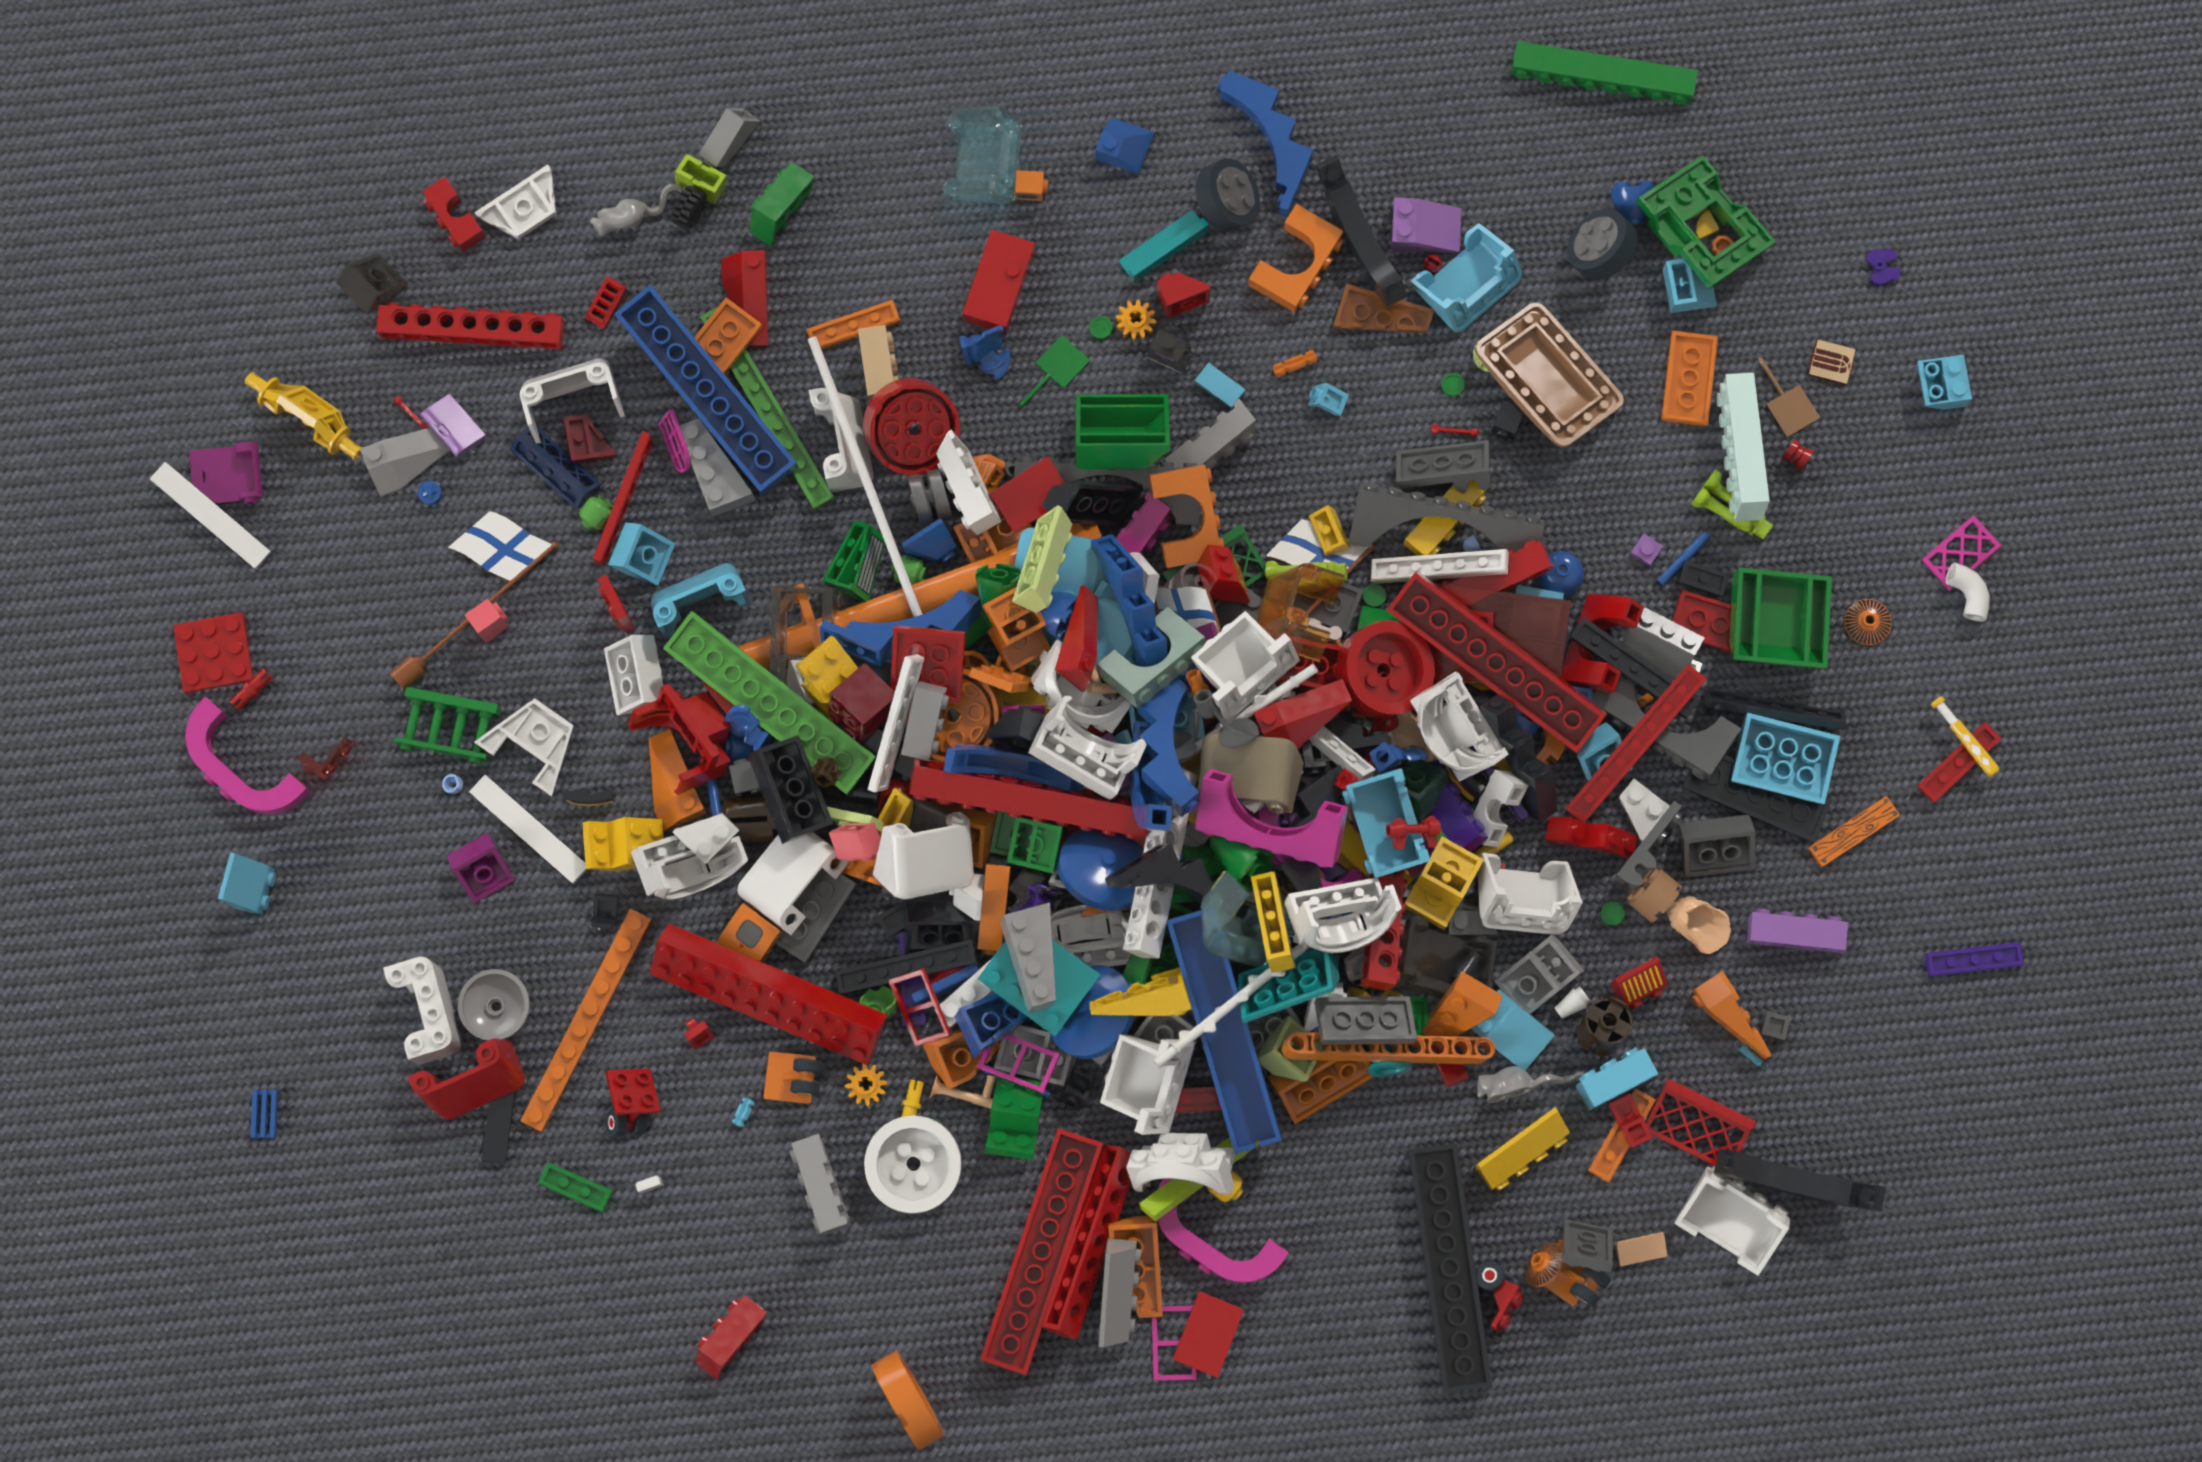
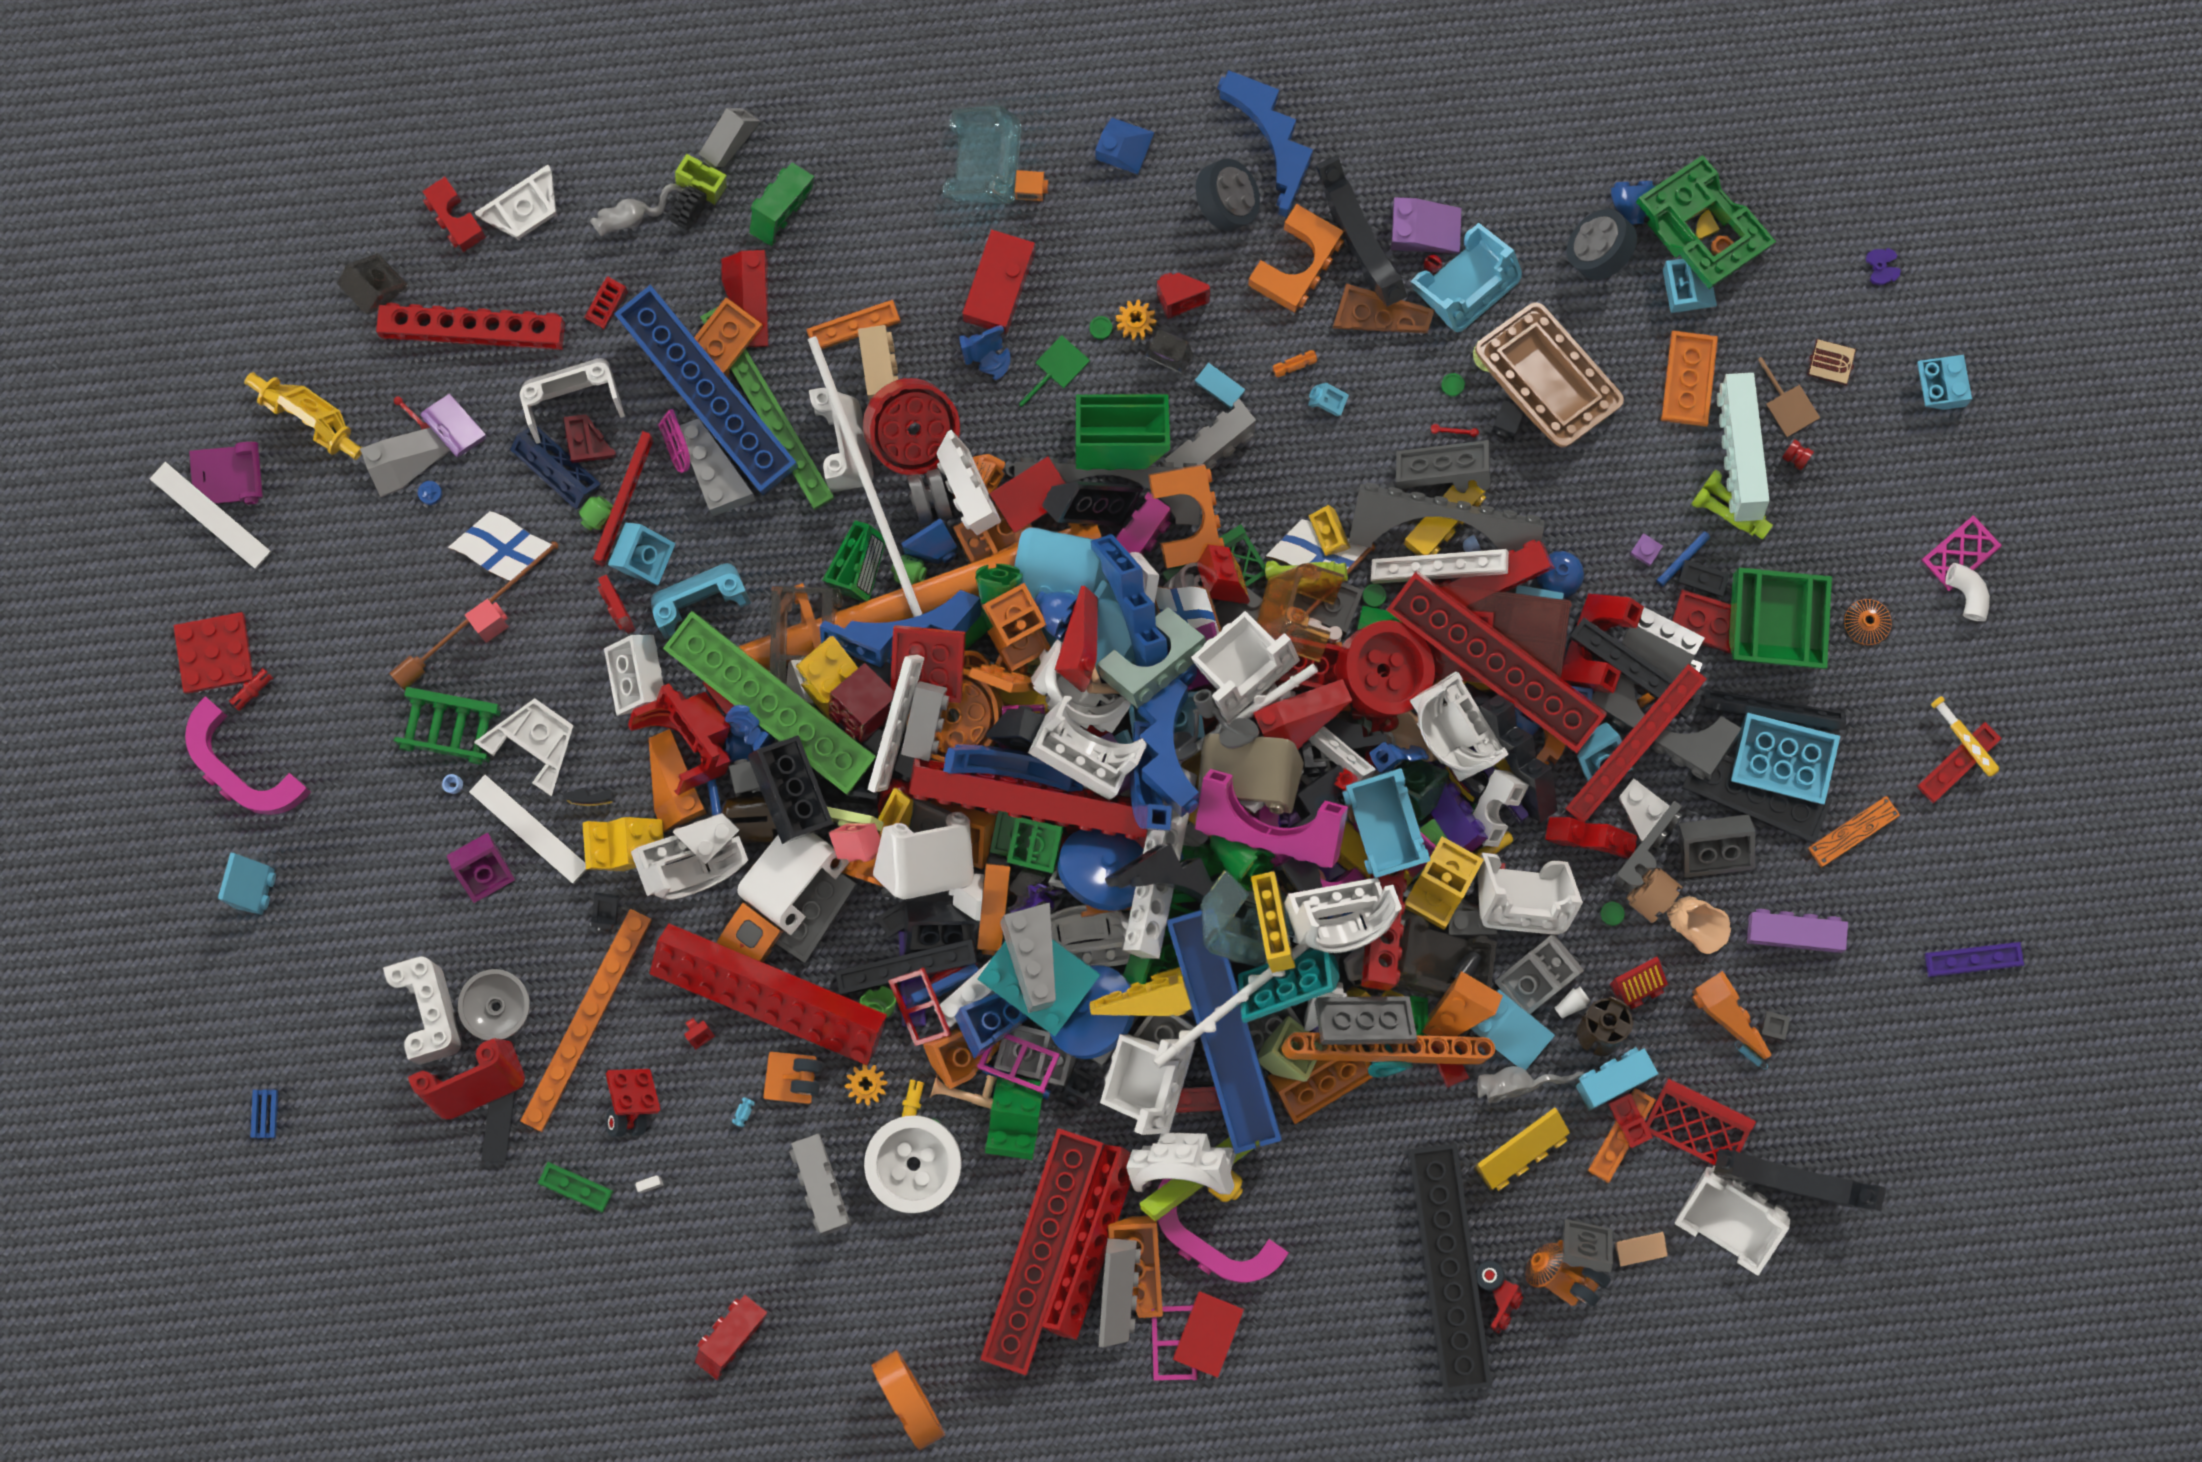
(329, 765): clear red bracket -> none
(826, 771): dark brown gear -> none
(1043, 560): yellowish green slope -> none
(1164, 245): teal panel -> none
(1196, 681): orange axle -> none
(1398, 831): red piece -> none
(1604, 72): green brick -> none

